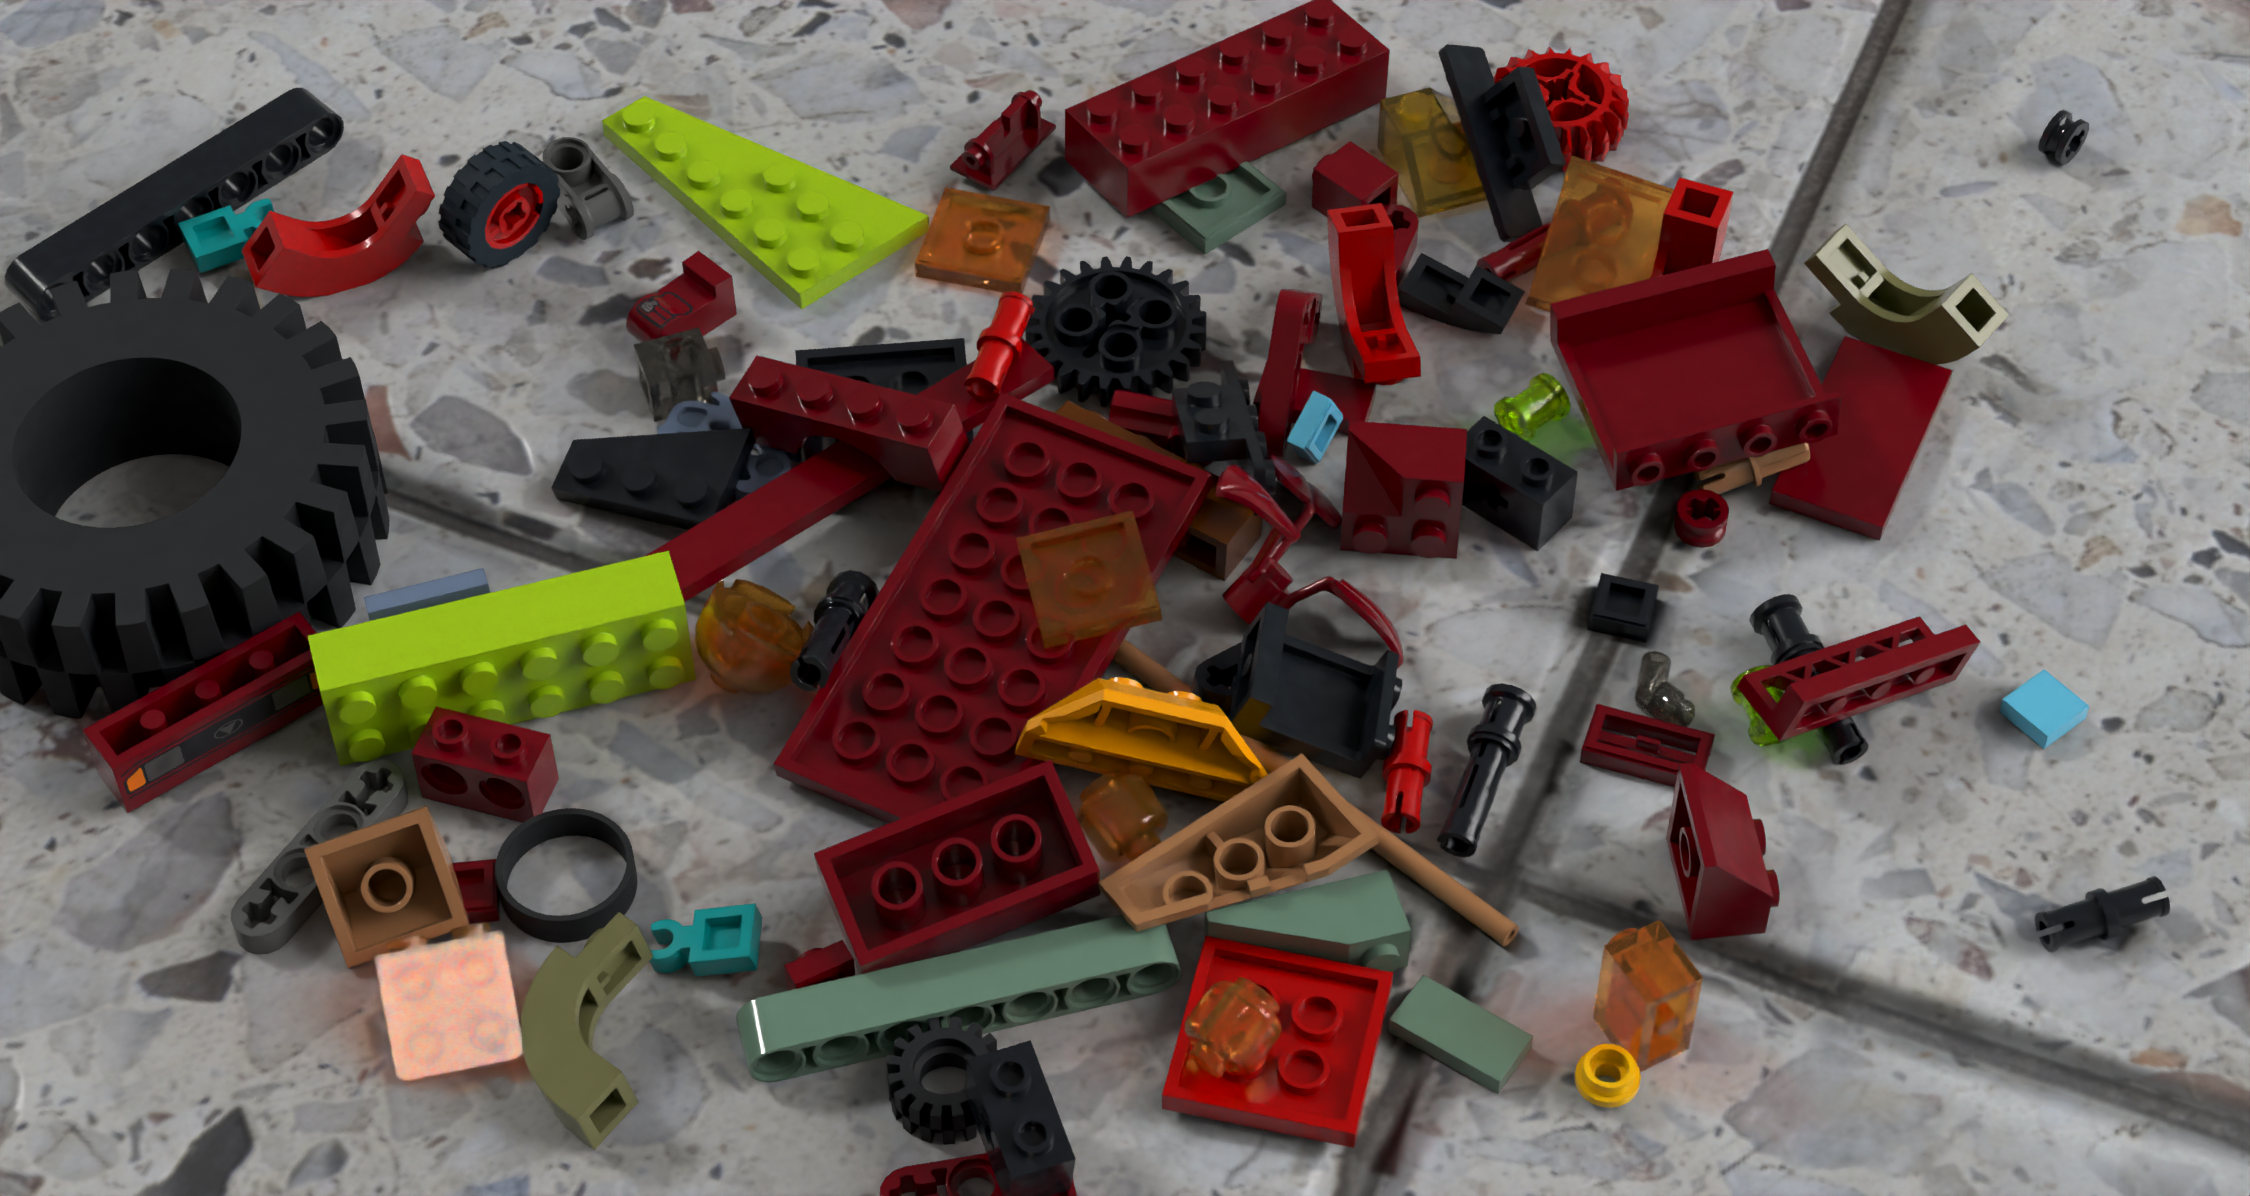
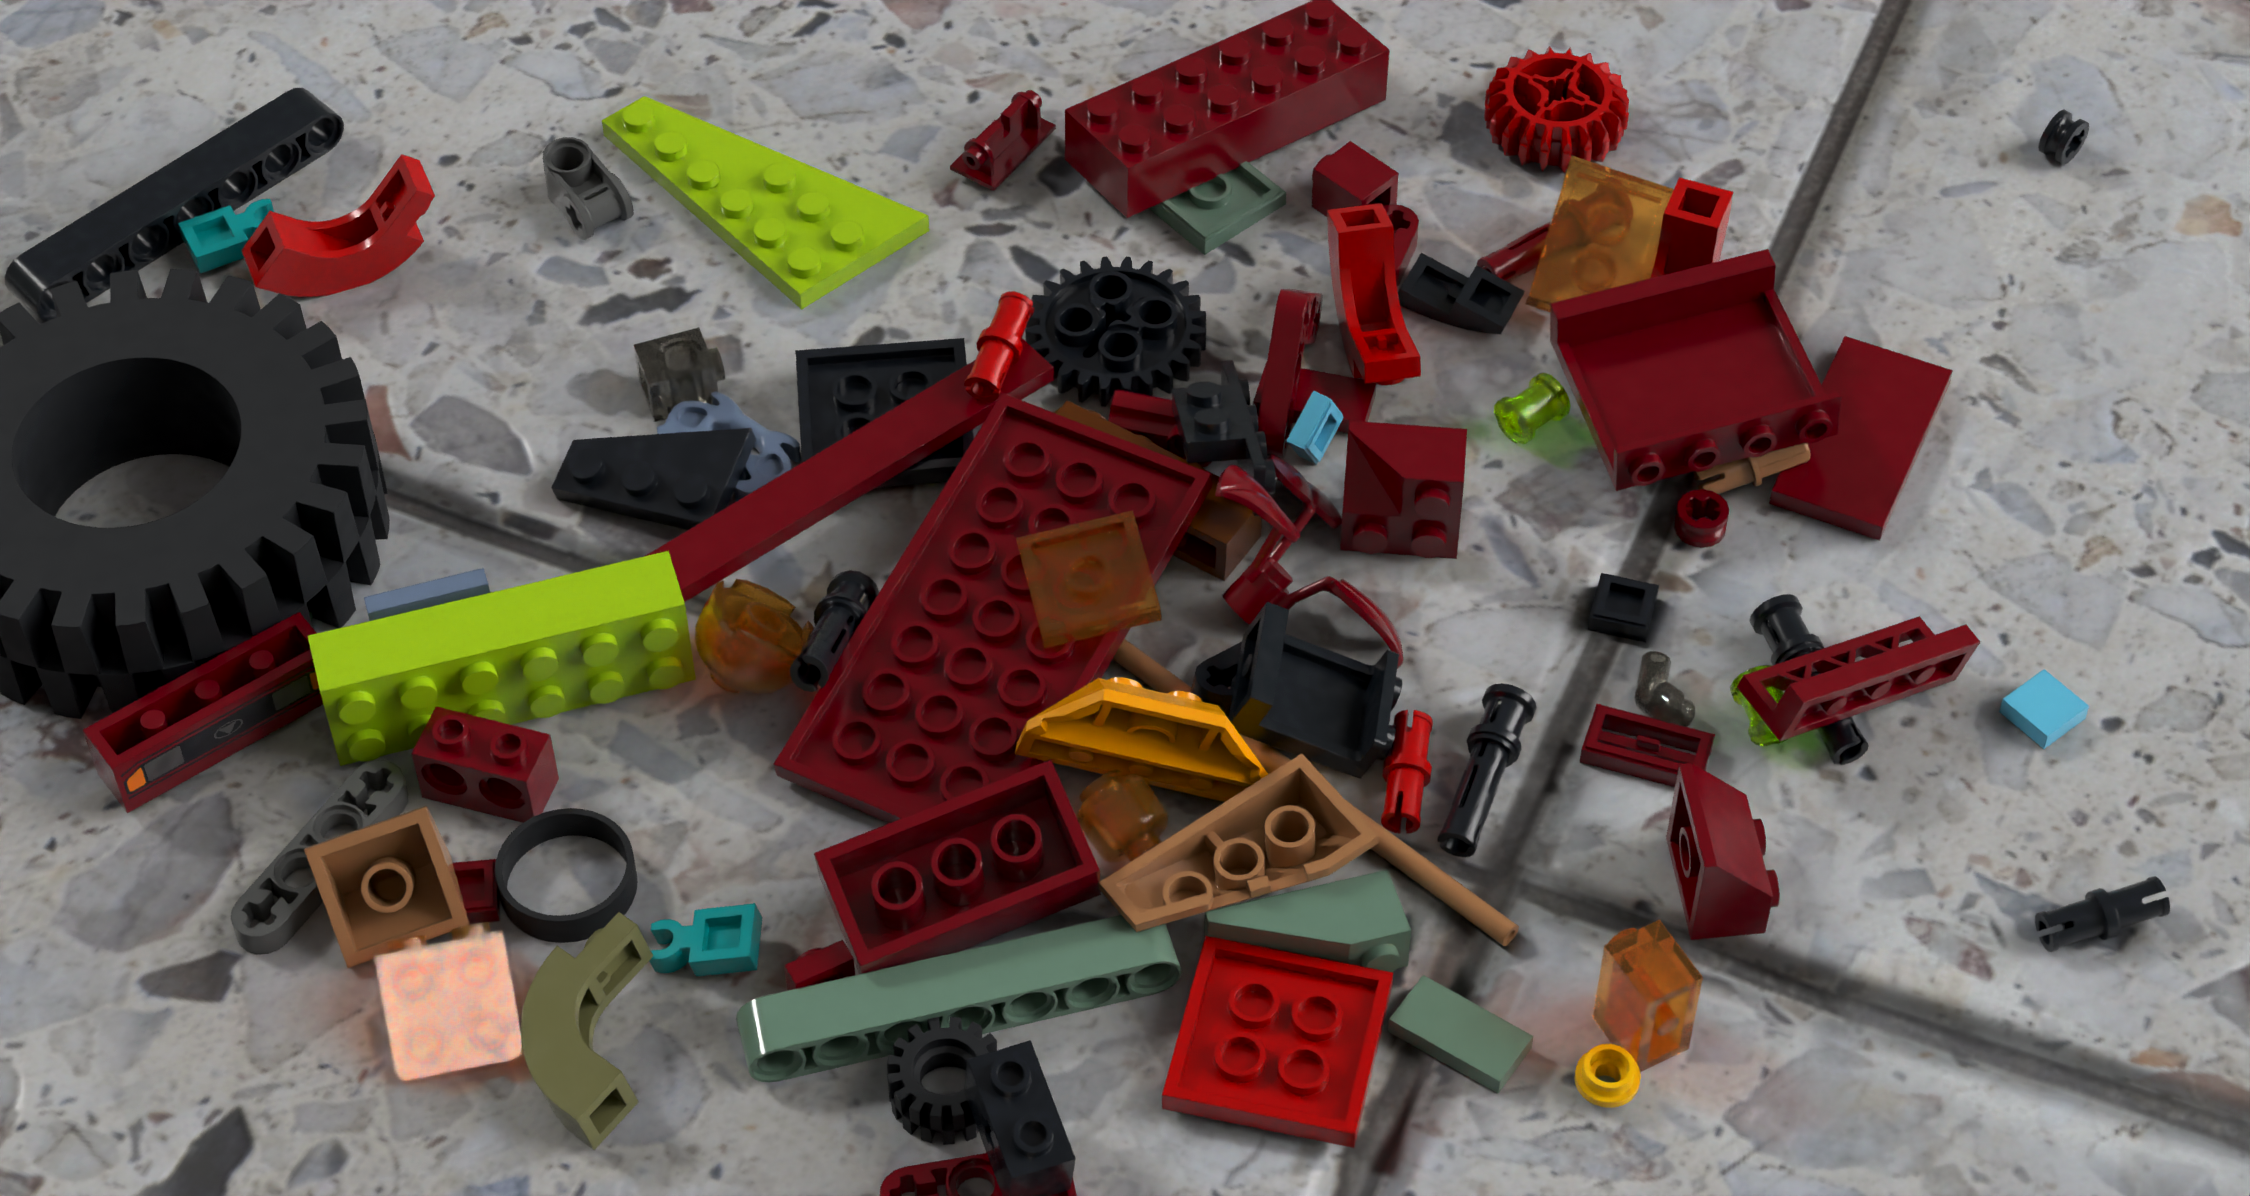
(499, 204): black wheel -> none
(695, 299): dark red leg -> none
(904, 432): dark red arch -> none
(982, 241): clear orange tile -> none
(1233, 1027): clear orange head -> none
(1429, 150): clear yellow slope -> none
(1506, 135): black bracket -> none
(1516, 484): black brick -> none
(1896, 315): olive arch -> none

